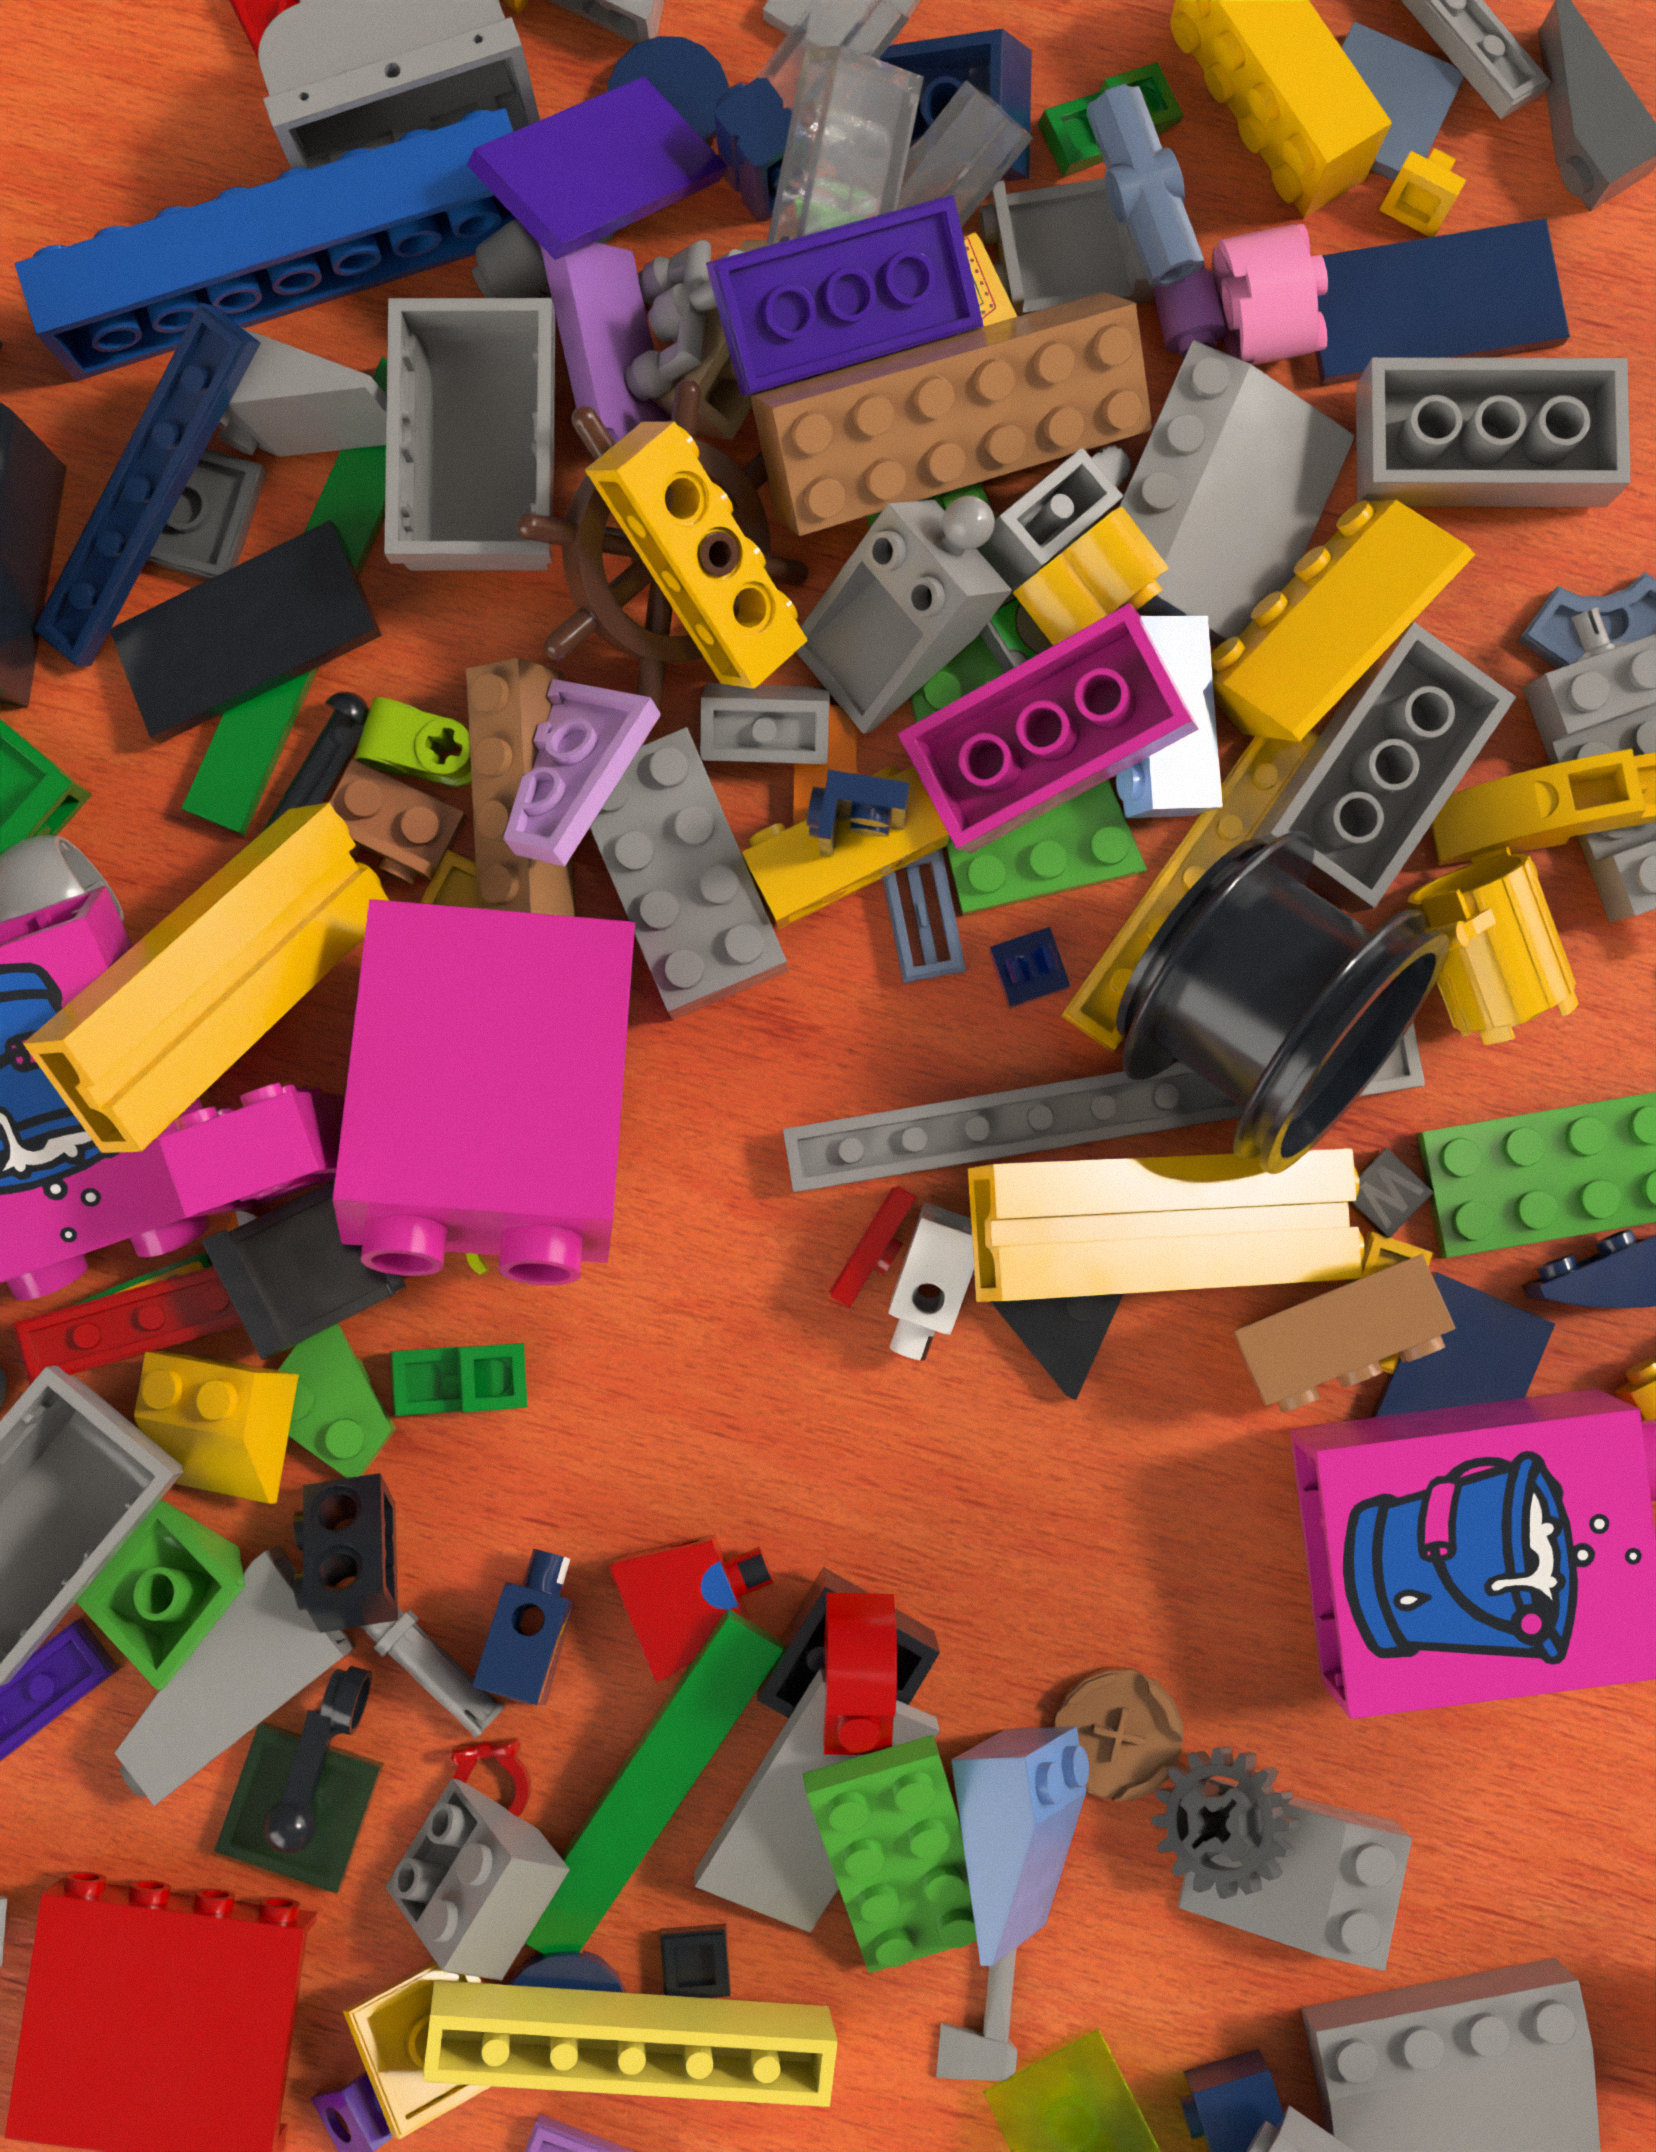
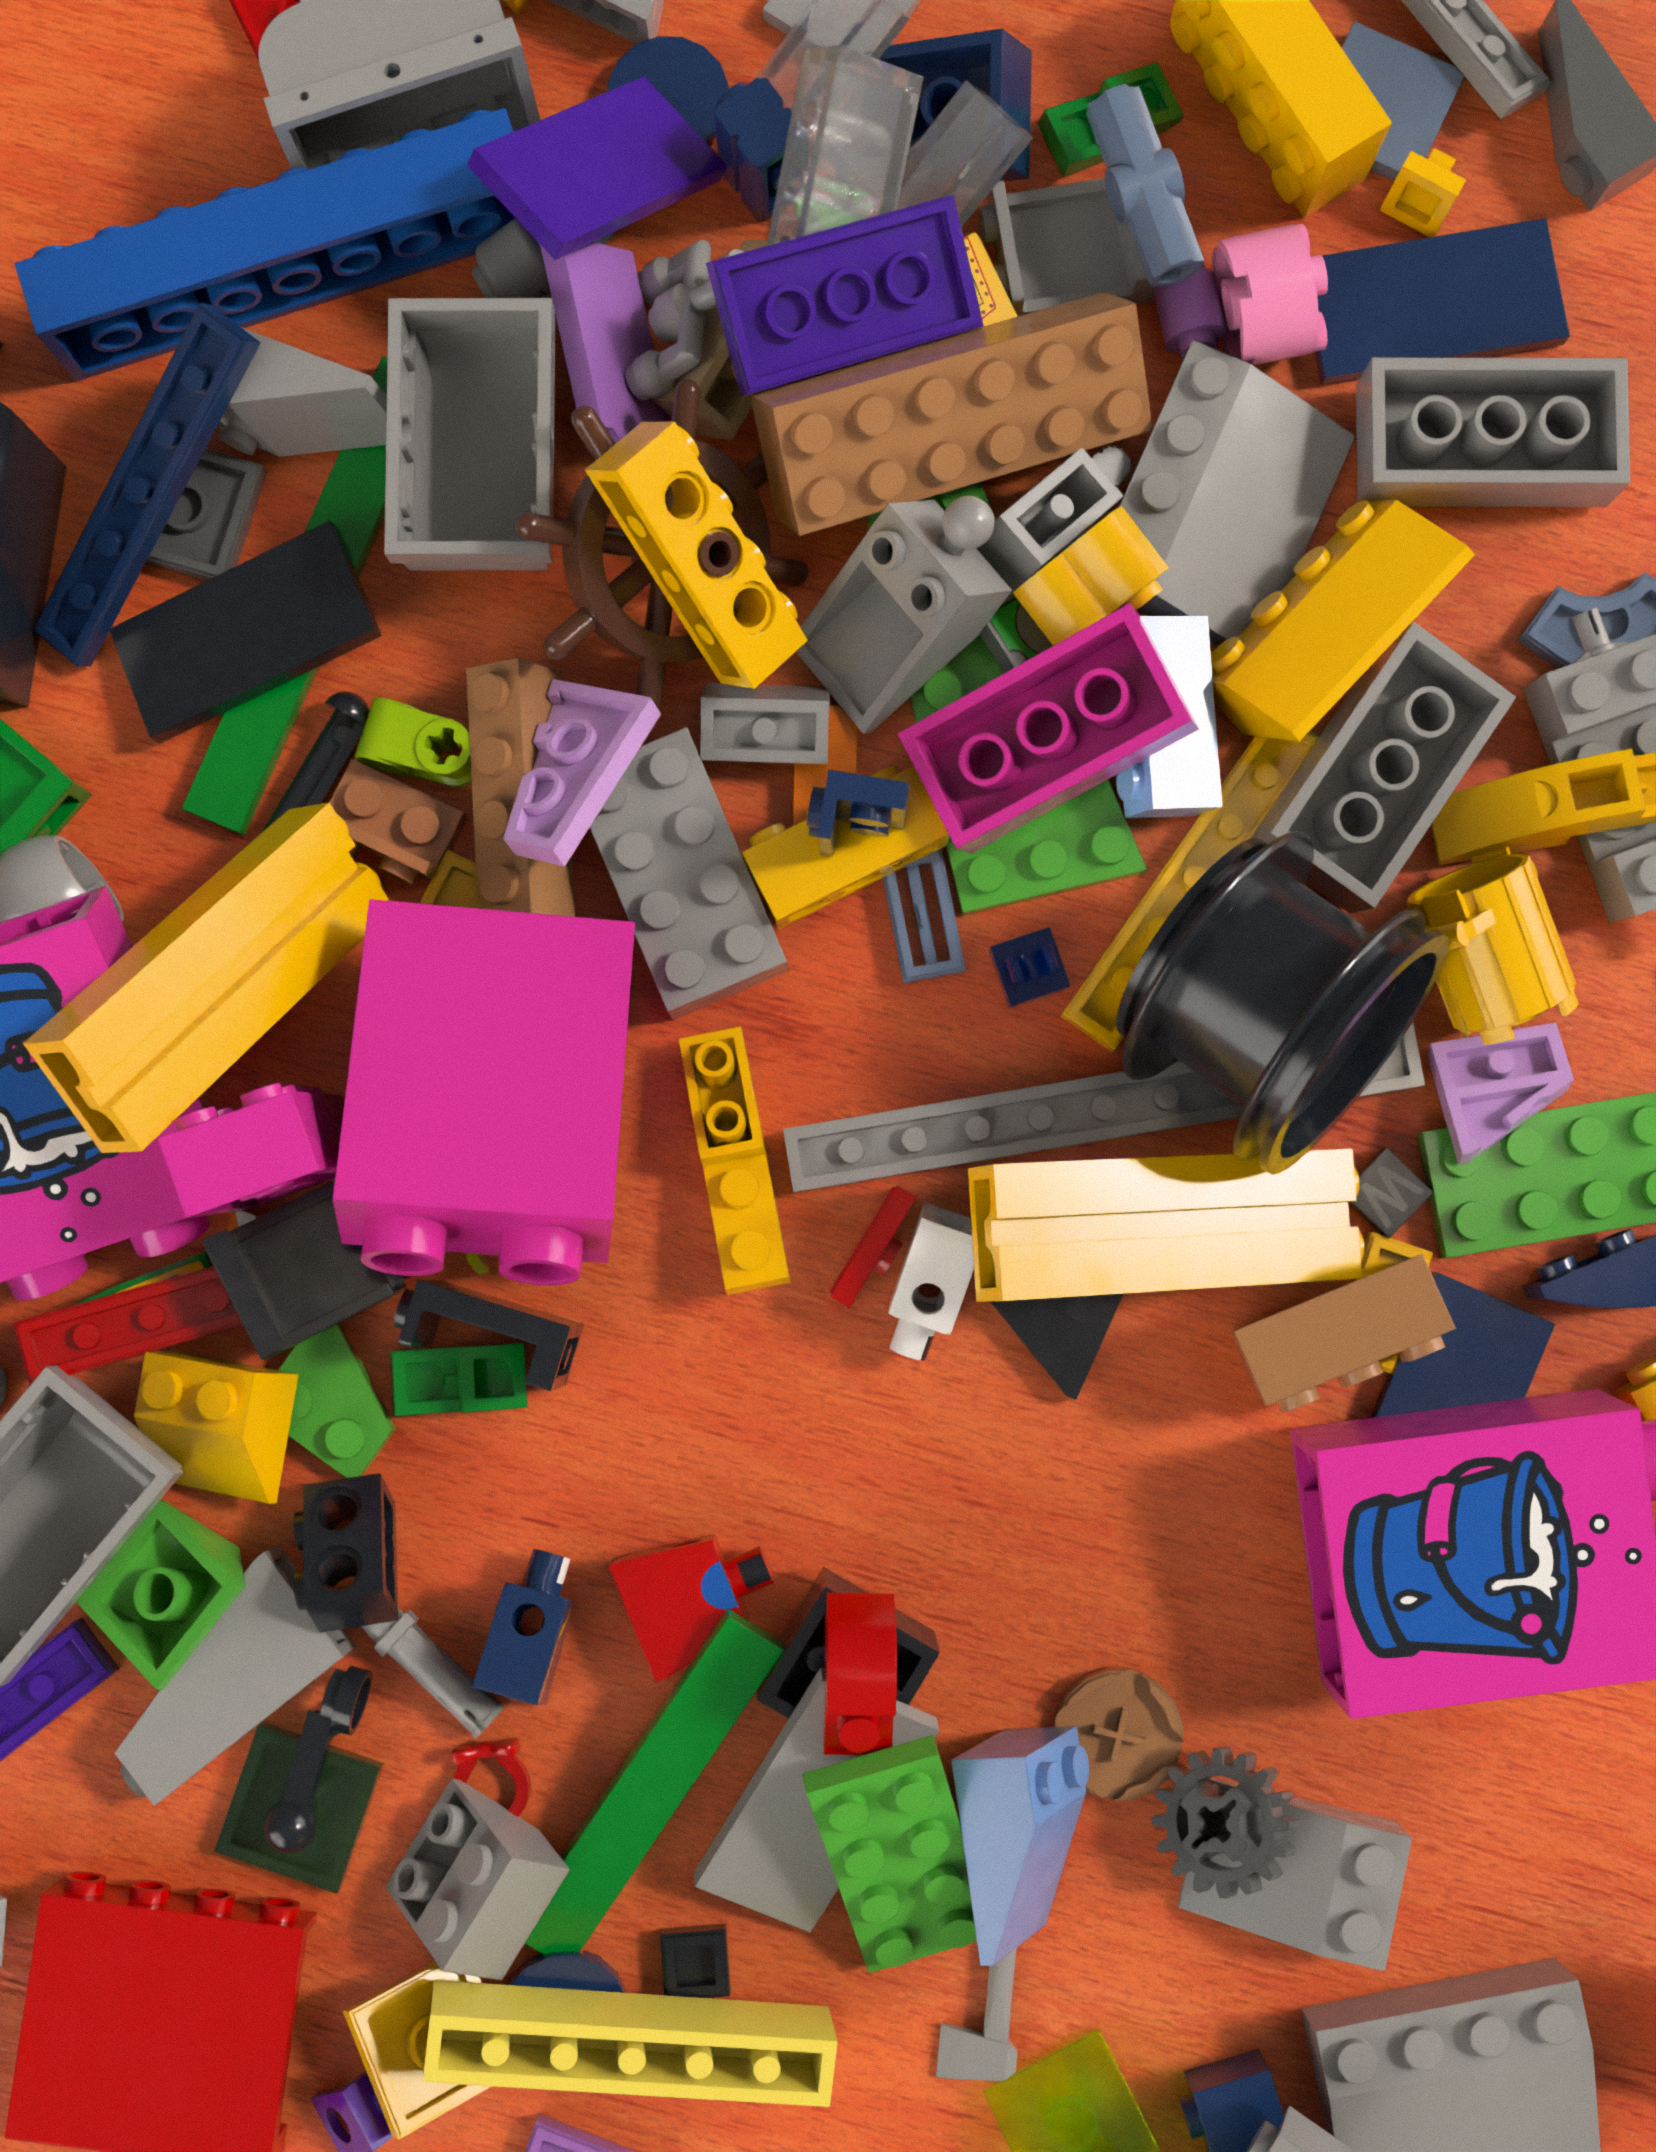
(555, 1336): none -> black panel
(734, 1161): none -> yellow slope
(1497, 1085): none -> lavender wing

